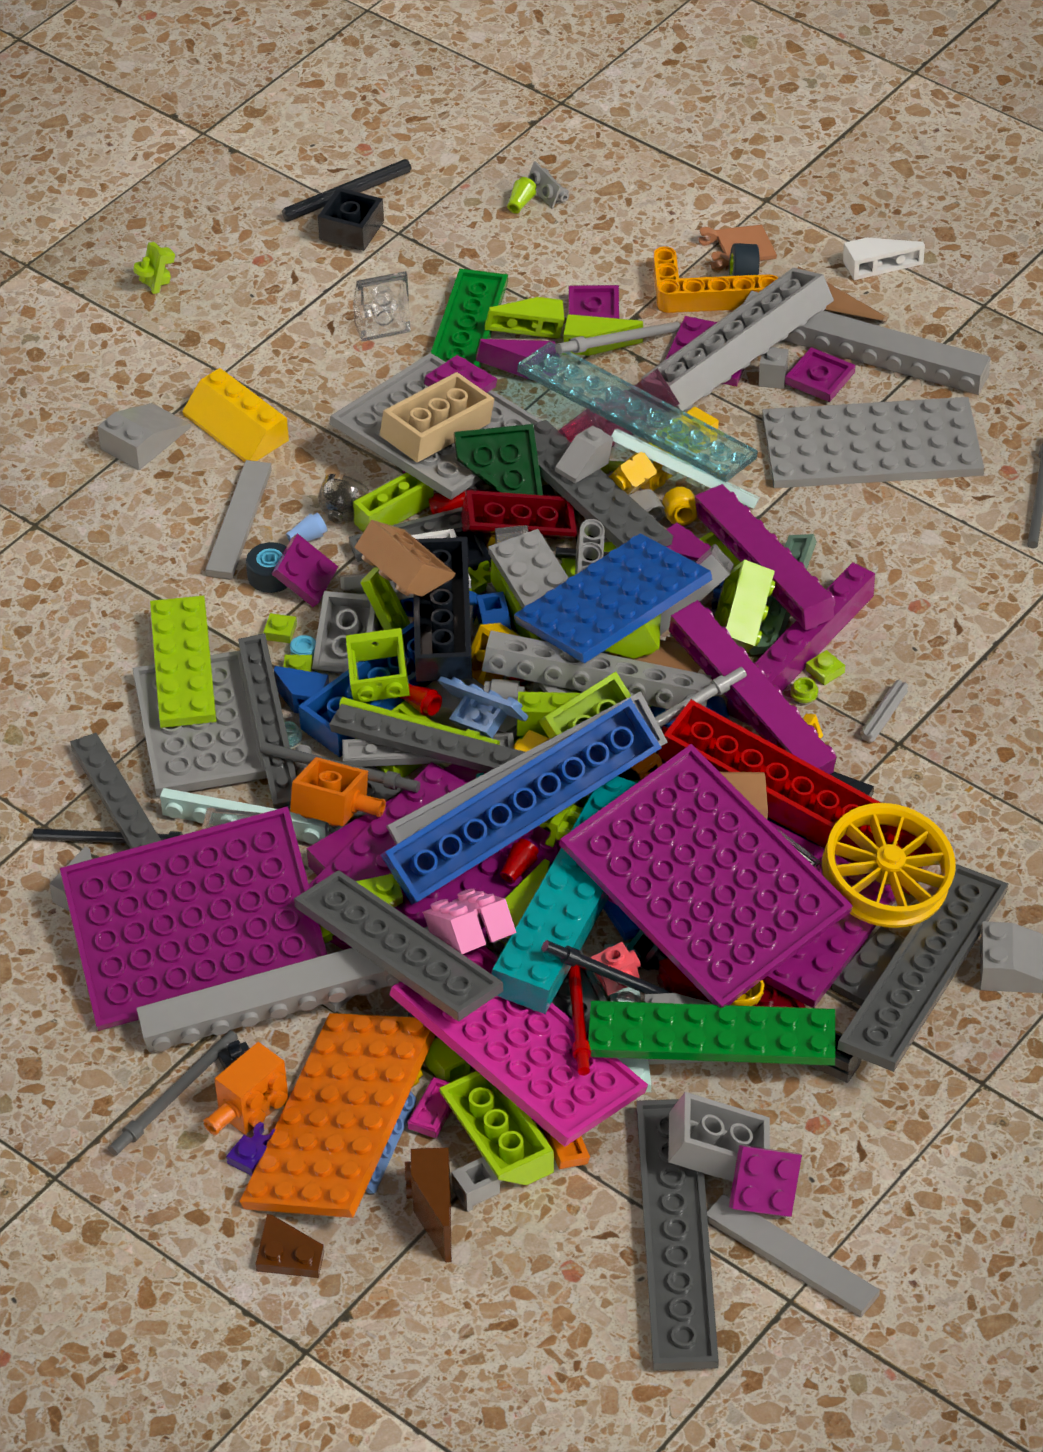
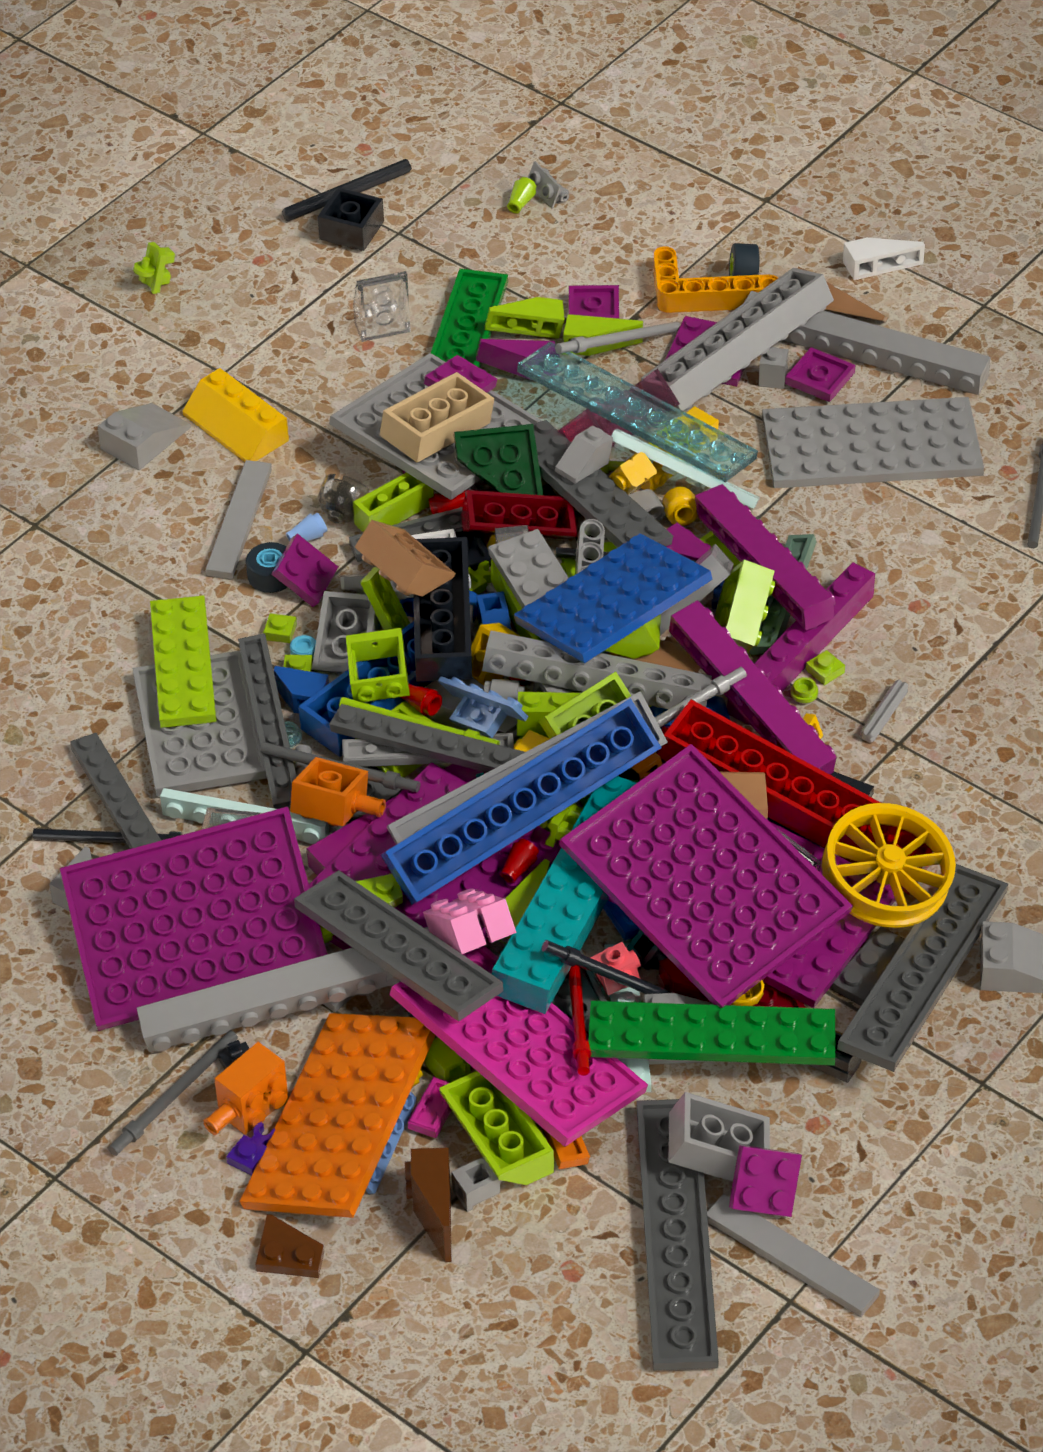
(727, 237): nougat flag -> none

